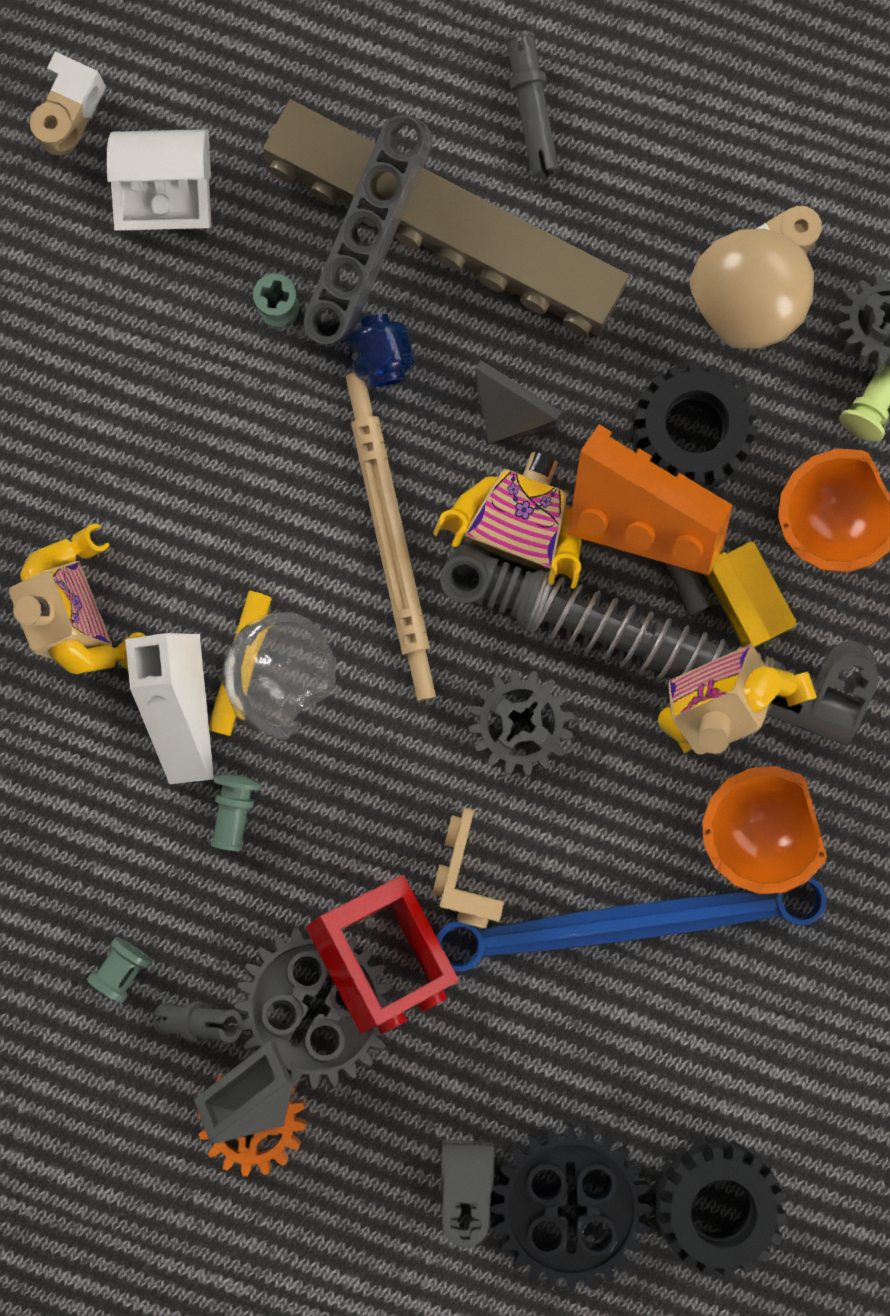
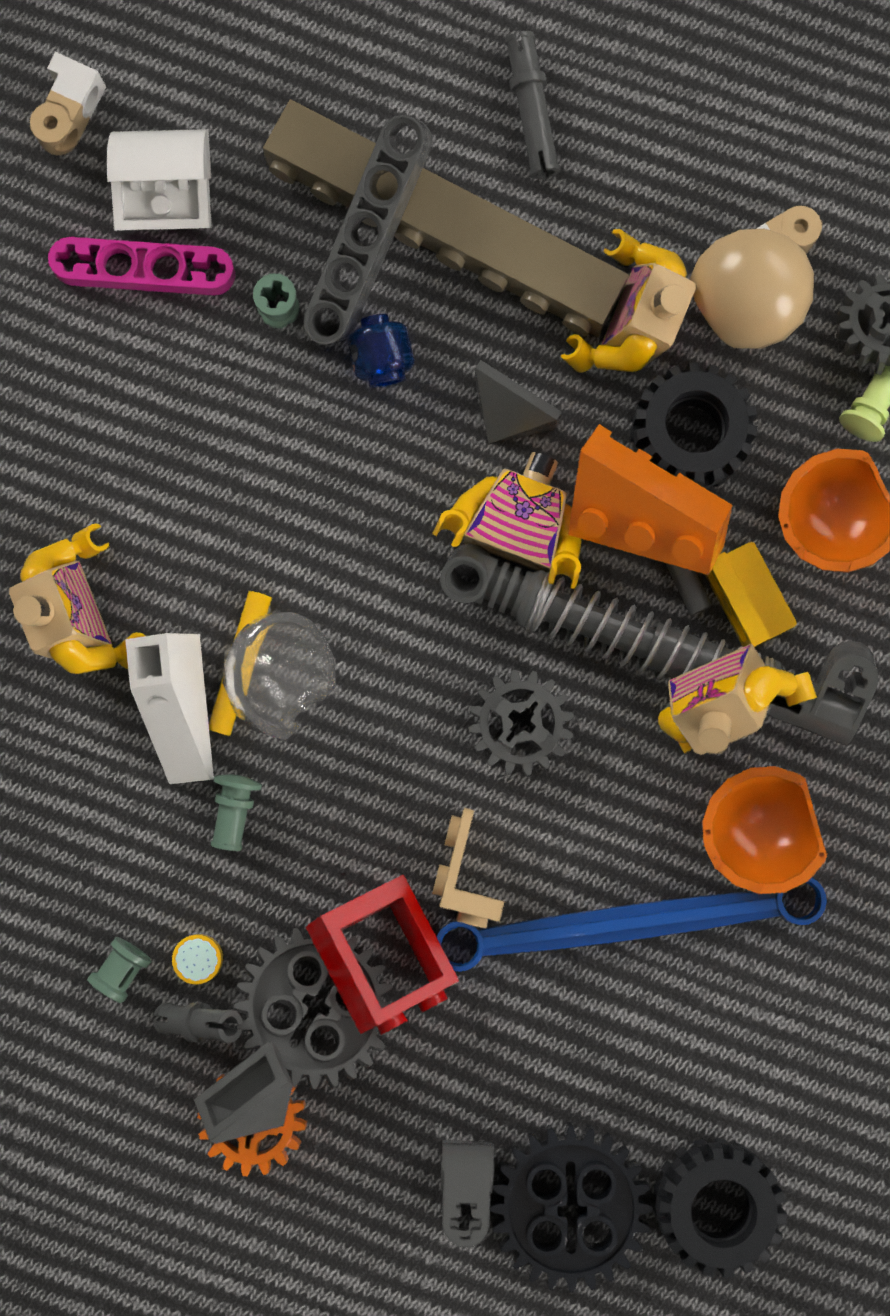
(143, 258): none -> dark pink beam
(197, 959): none -> light aqua tile
(390, 537): tan axle -> none
(646, 313): none -> torso

